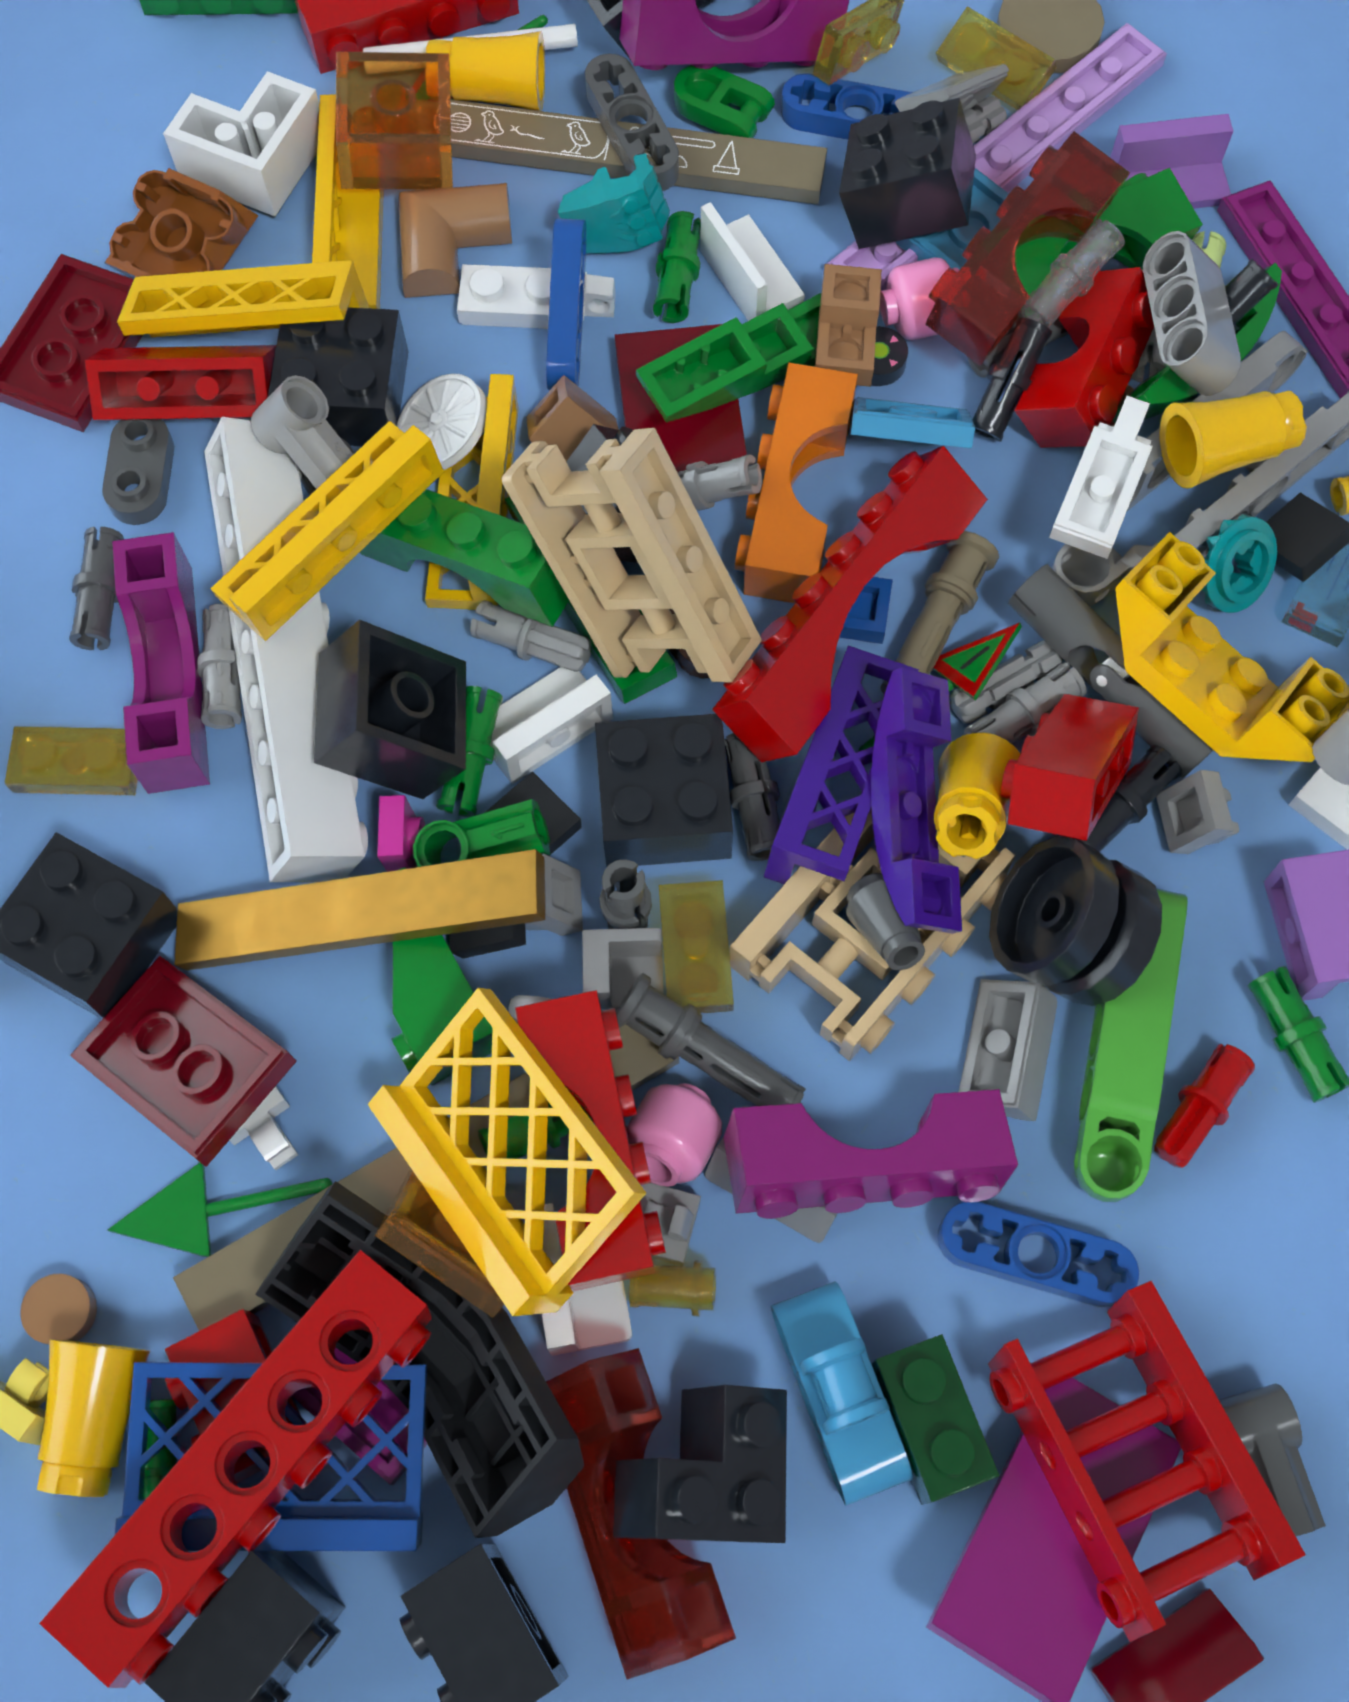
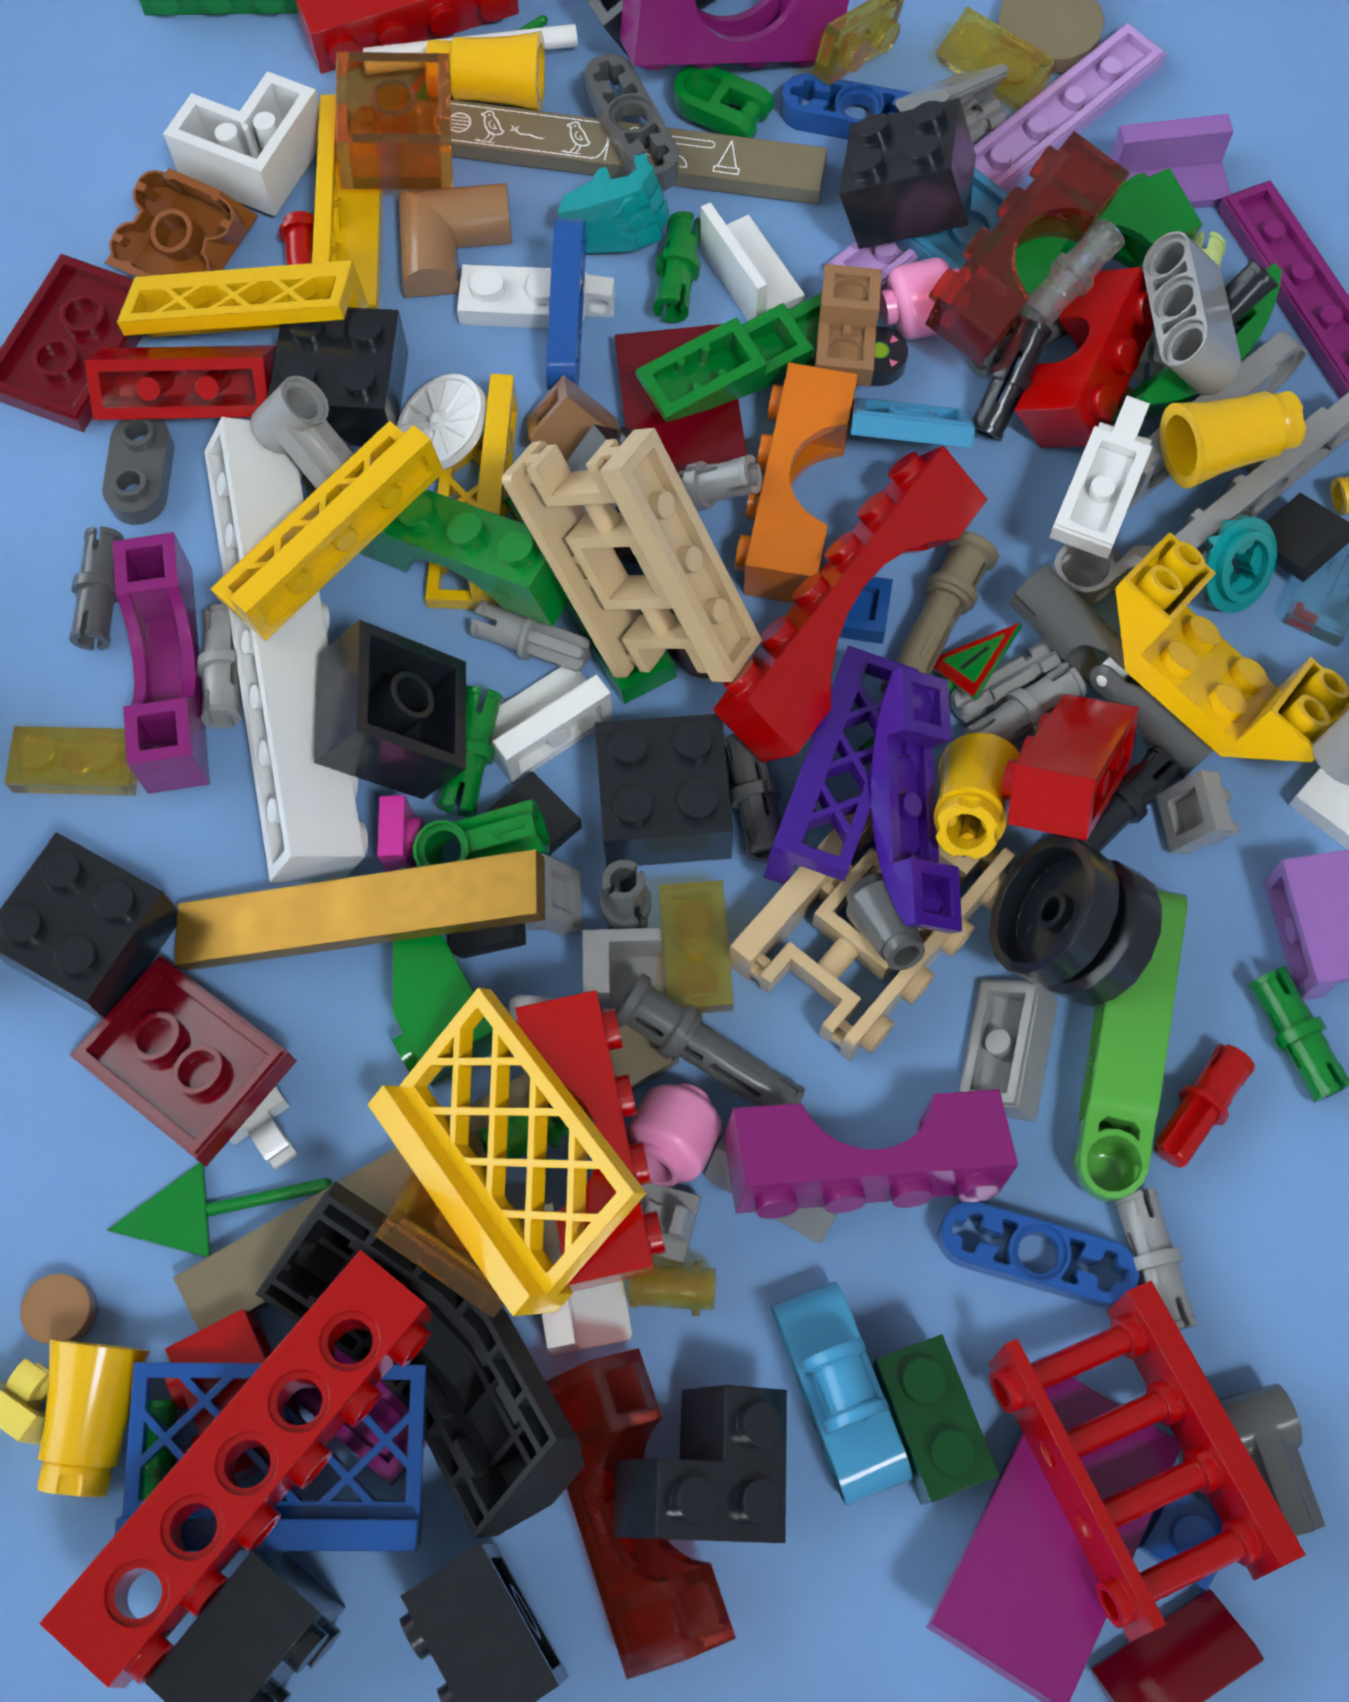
(297, 236): none -> red pin
(1154, 1253): none -> light grey pin
(1180, 1528): none -> blue plate

